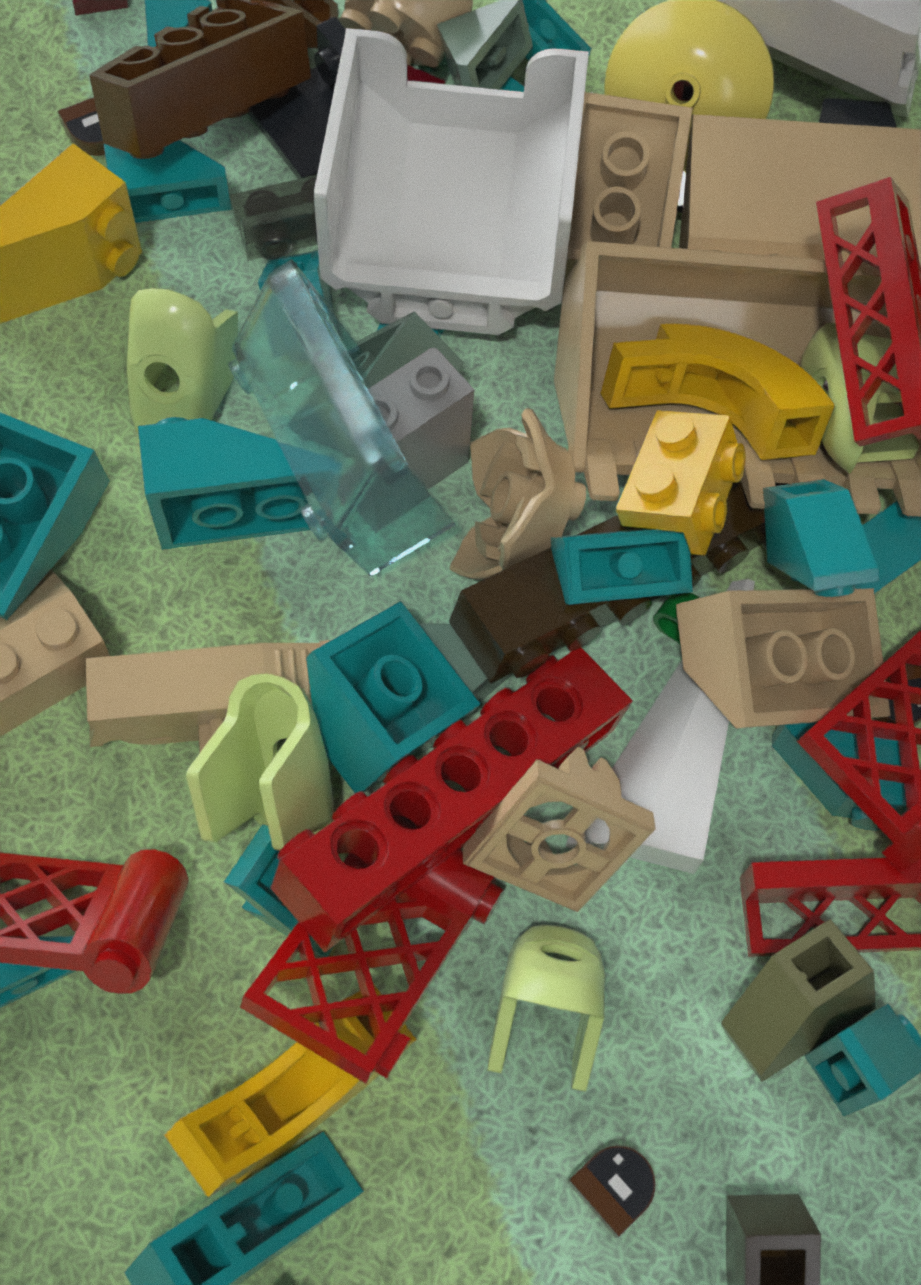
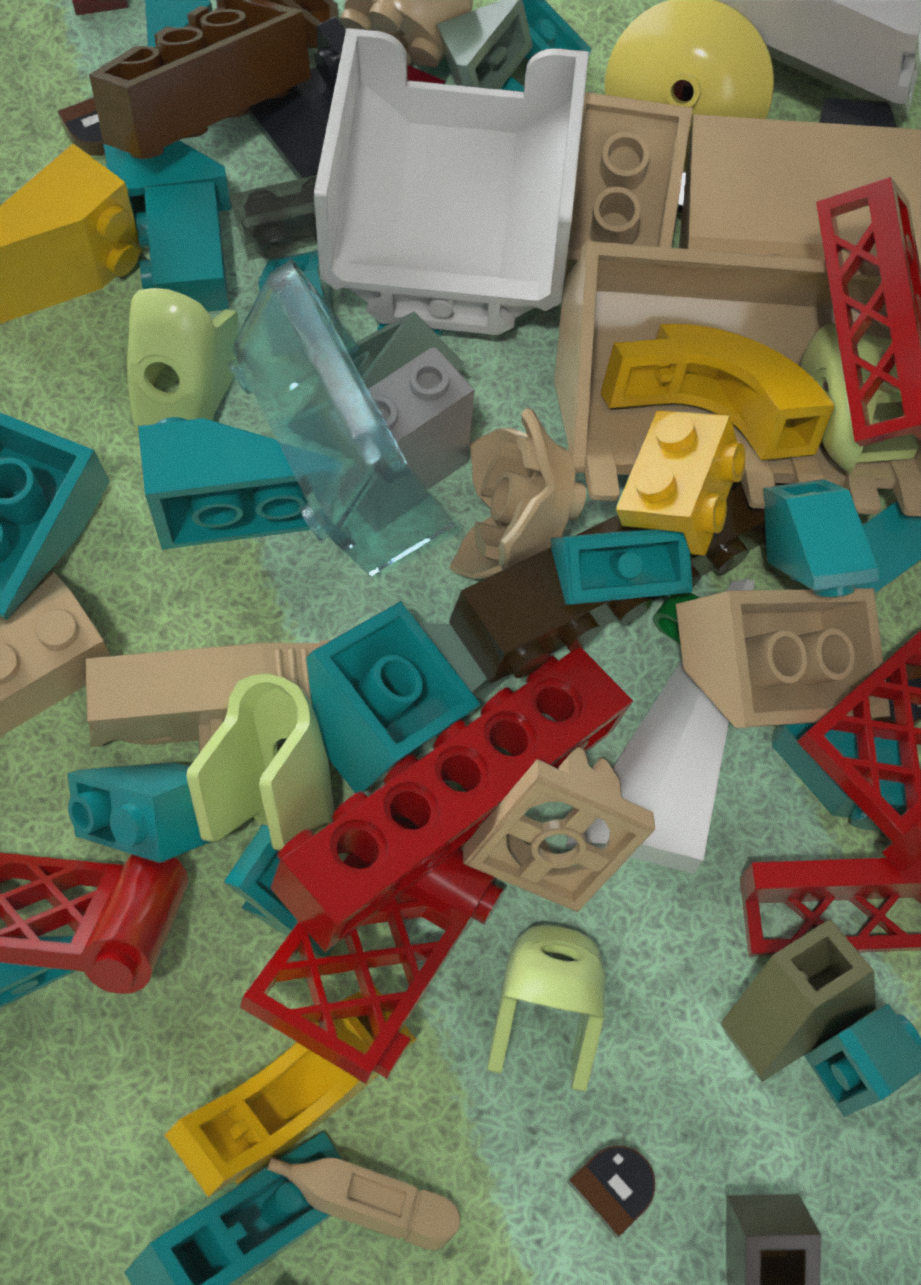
(135, 809): none -> teal slope
(184, 243): none -> teal brick
(374, 1201): none -> tan piece

